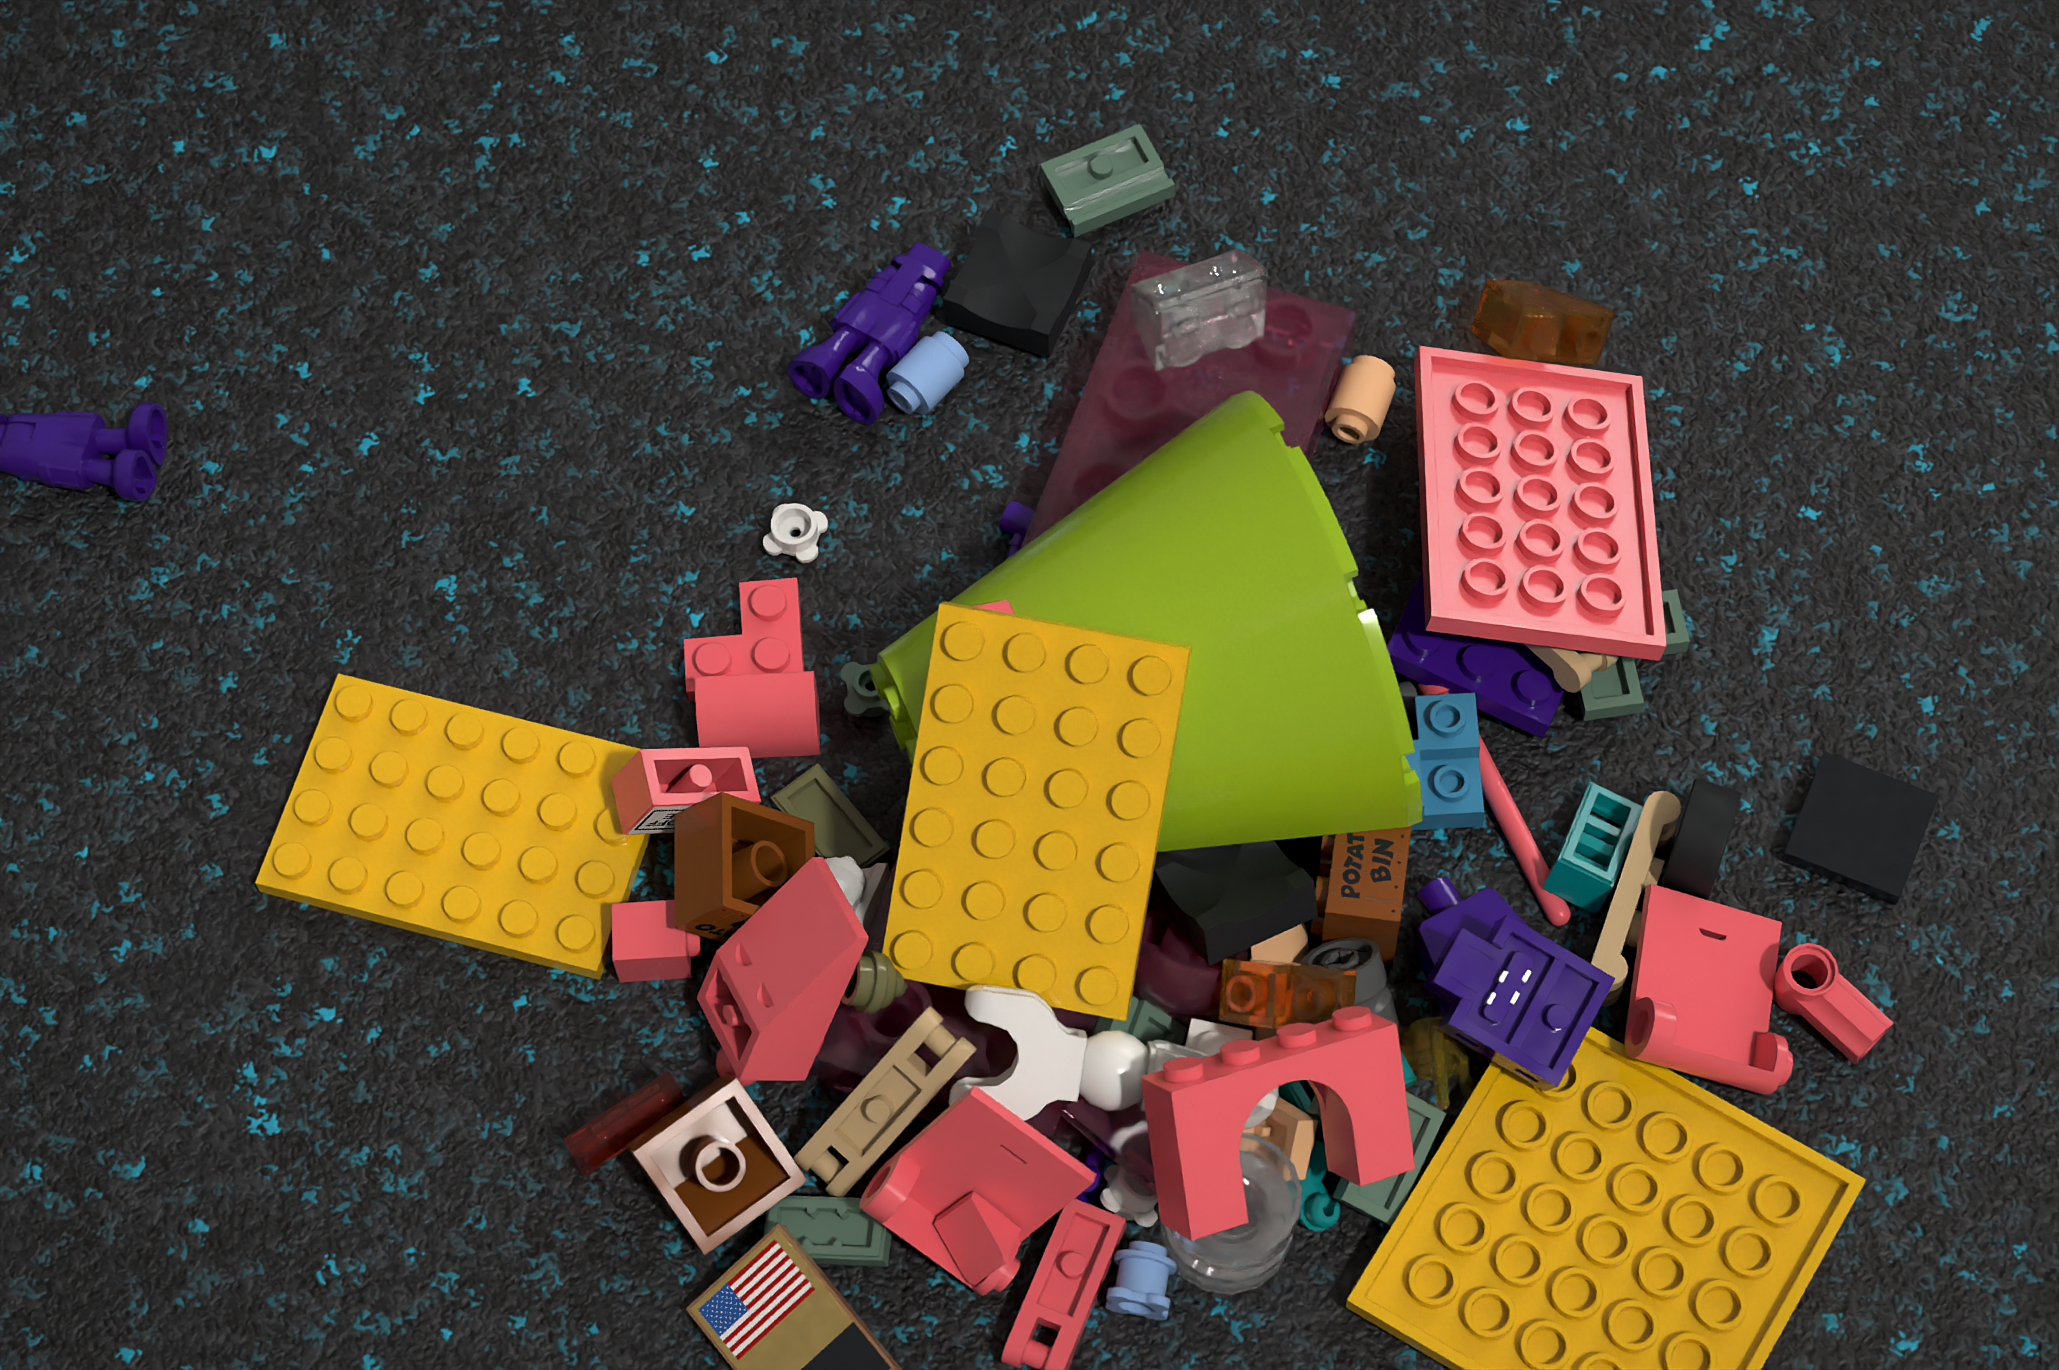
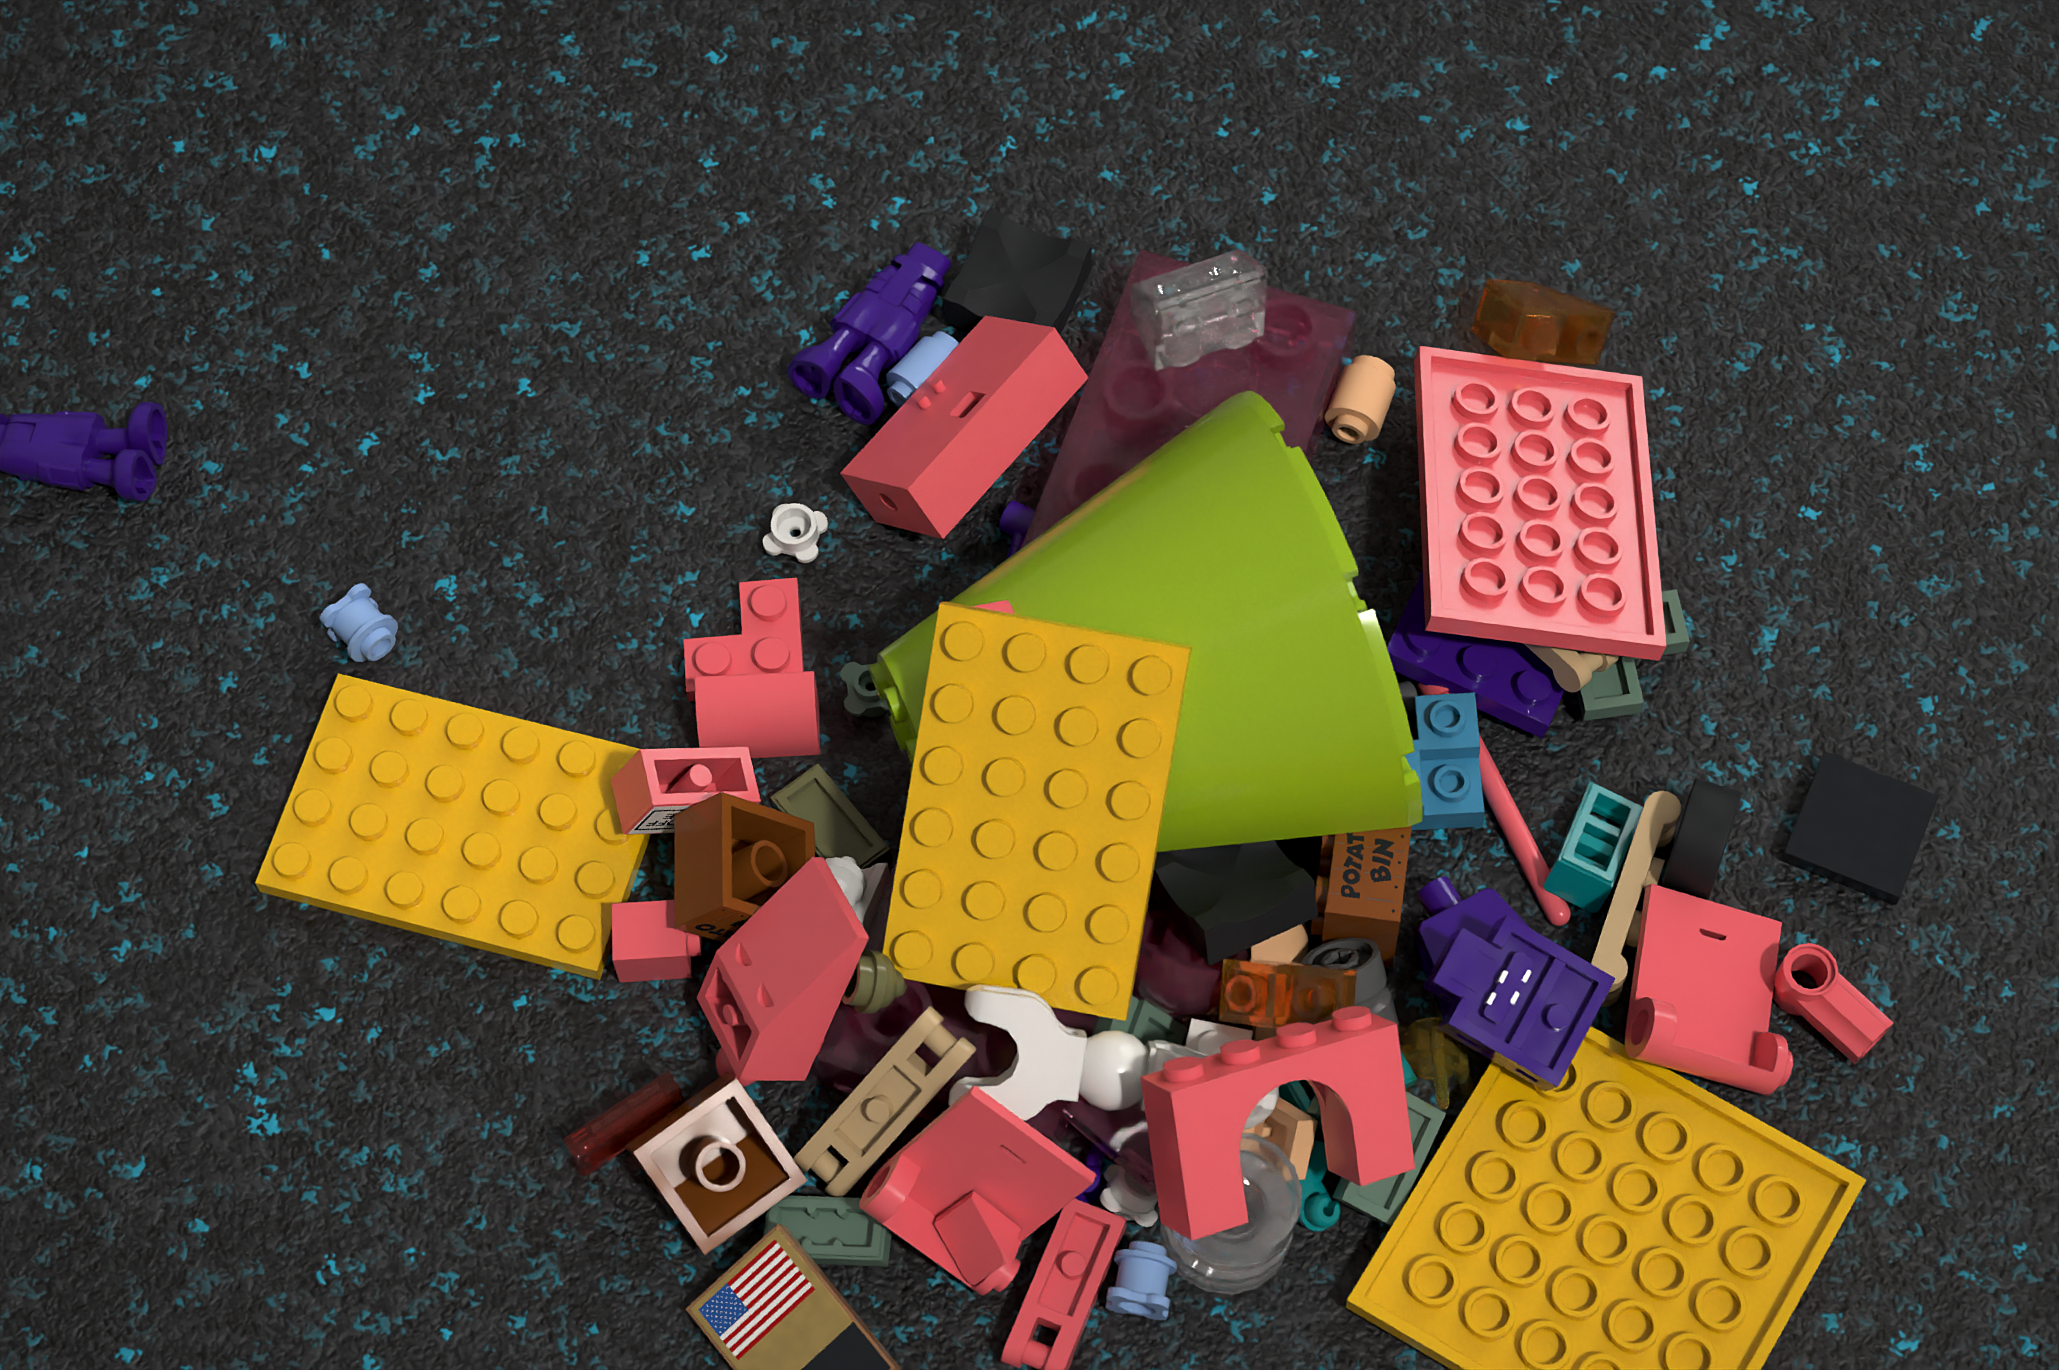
(360, 625): none -> light blue brick
(964, 426): none -> coral brick
(1107, 180): sand green plate -> none

